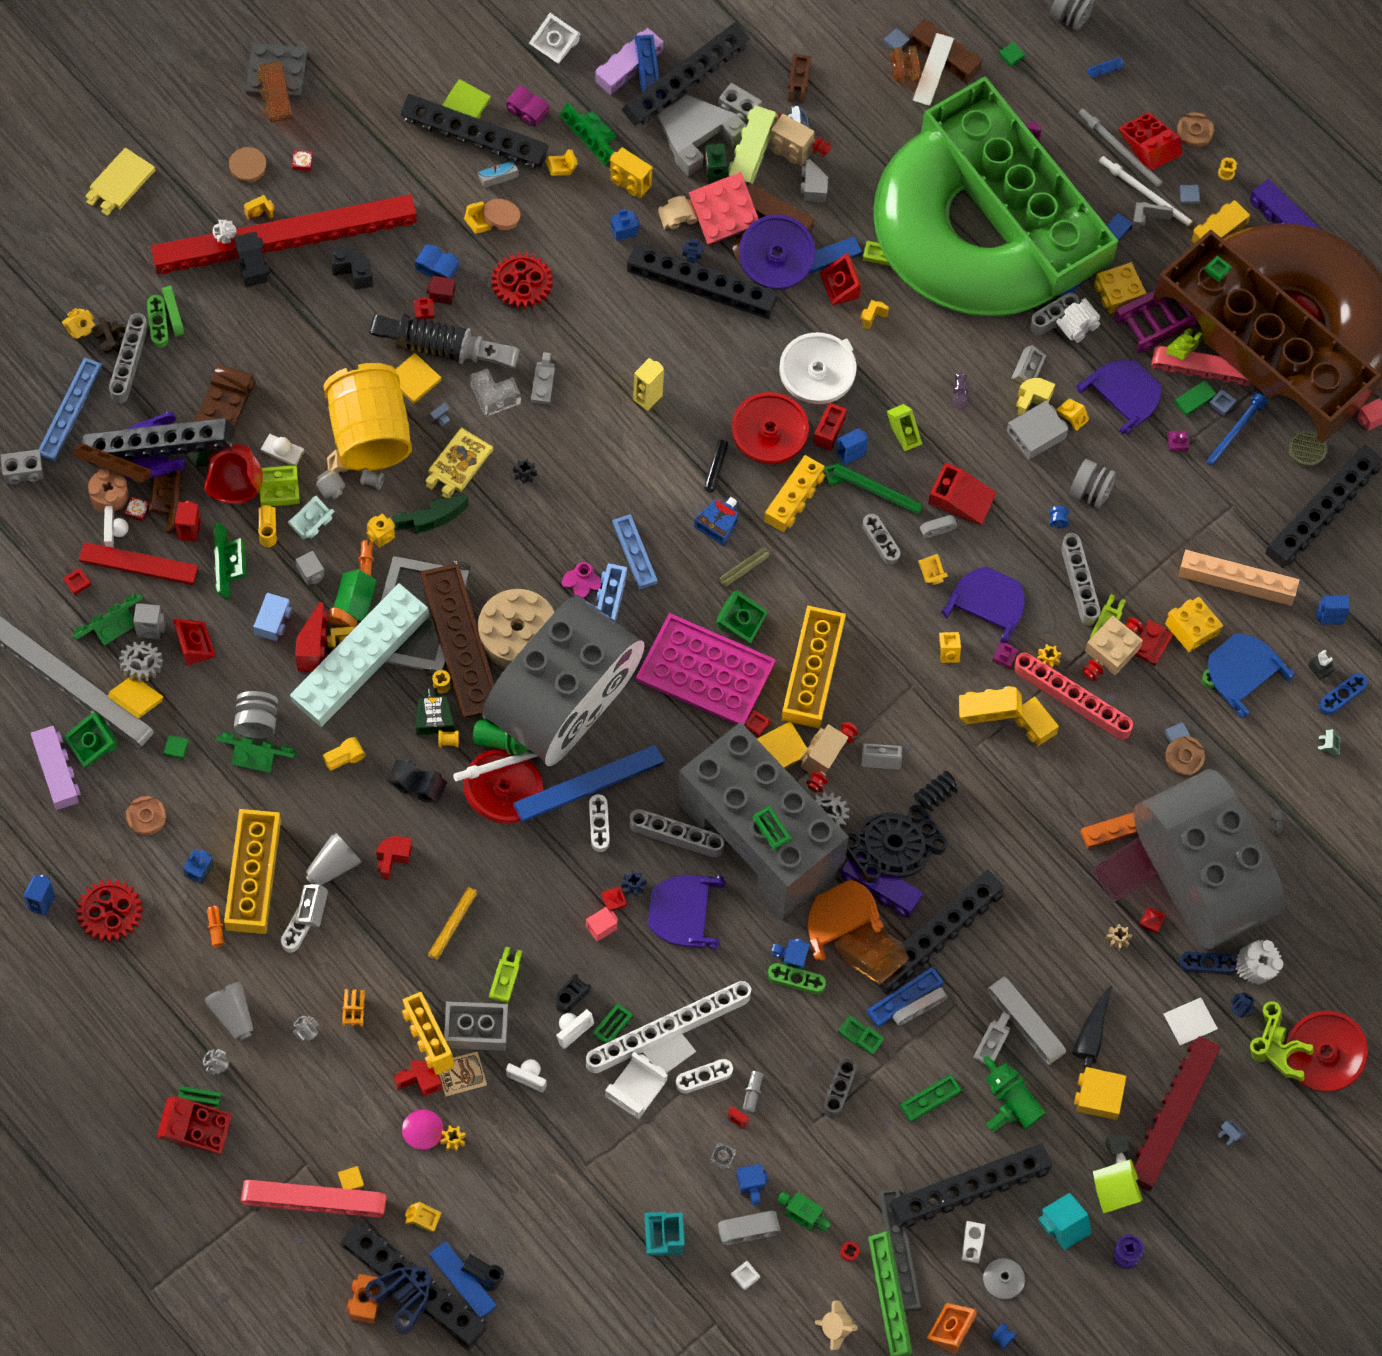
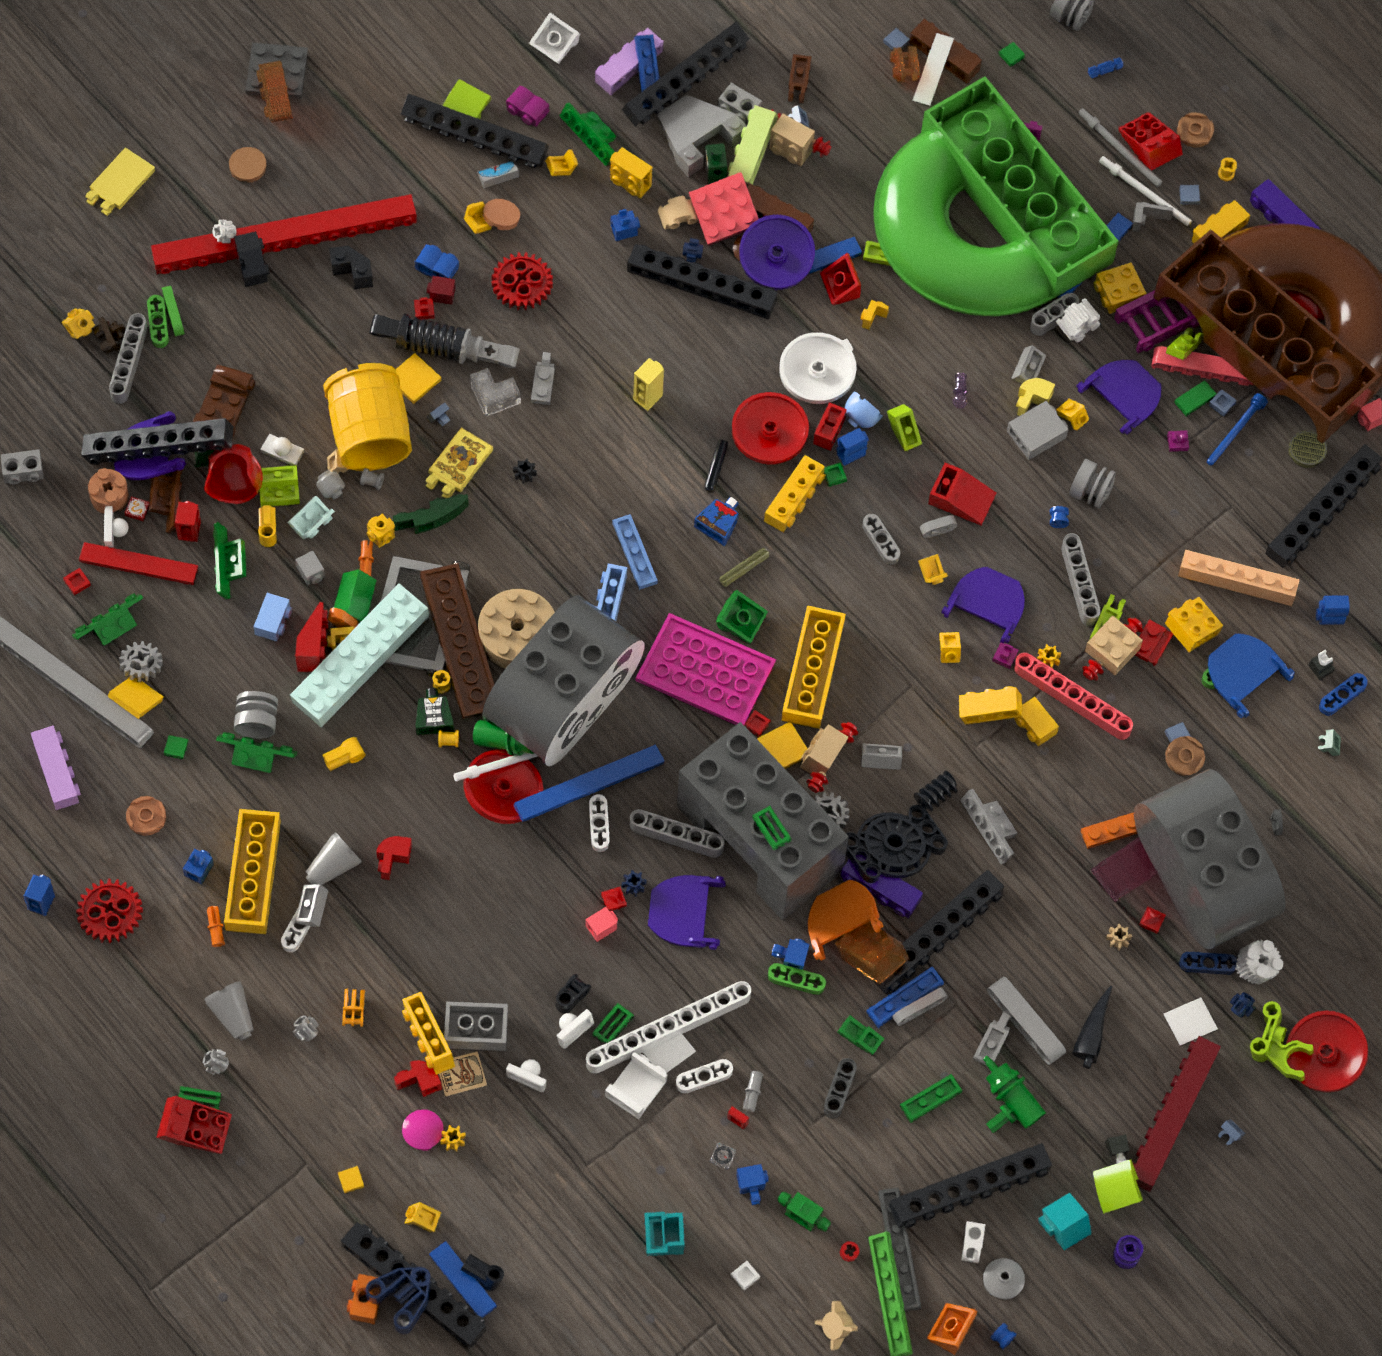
(70, 409): medium blue tile -> none
(91, 739): green slope -> none
(118, 465): reddish brown plate -> none
(149, 621): light grey brick -> none
(193, 640): red slope -> none
(258, 206): yellow bracket -> none
(302, 160): tile -> none
(313, 1198): coral beam -> none
(408, 777): black brick -> none
(452, 923): yellow axle -> none
(505, 977): lime hinge -> none
(582, 583): dark pink plate -> none
(749, 1227): light grey beam -> none
(815, 183): light grey slope -> none
(861, 412): none -> light blue cylinder
(877, 489): green axle -> none
(991, 823): none -> light grey bracket
(1100, 1093): yellow brick -> none
(1218, 268): green tile -> none

